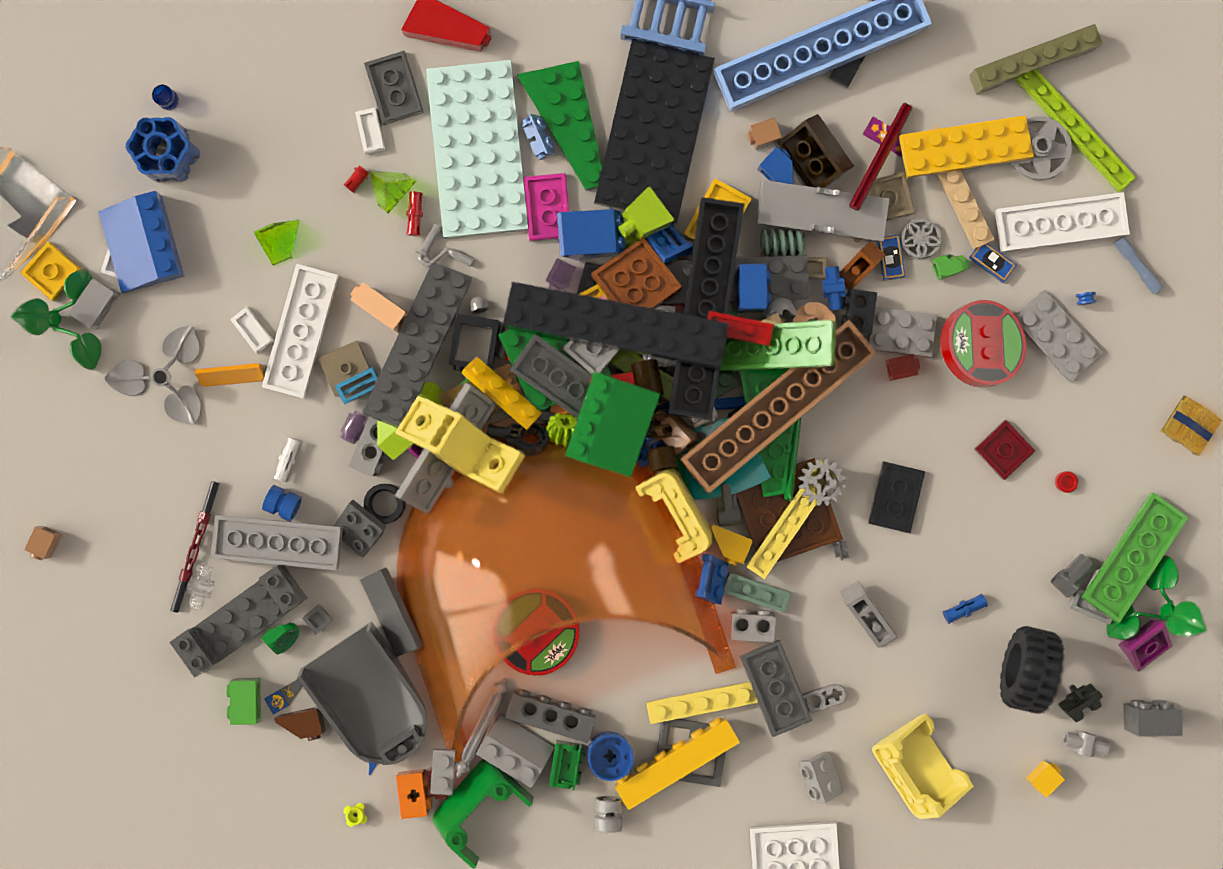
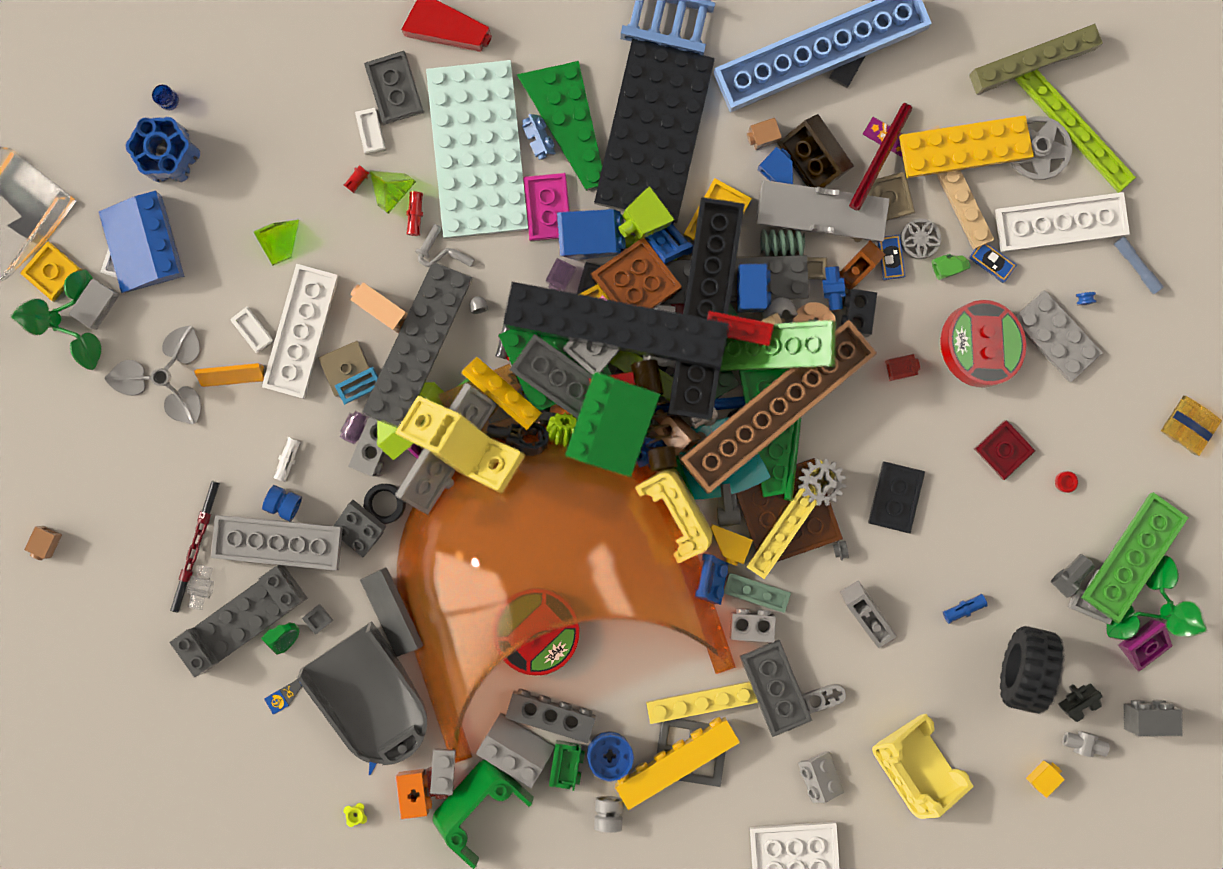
(244, 701): bright green brick -> none
(303, 723): reddish brown slope -> none
(475, 321): black window -> none
(481, 727): light grey wheel -> none
(903, 332): light grey plate -> none

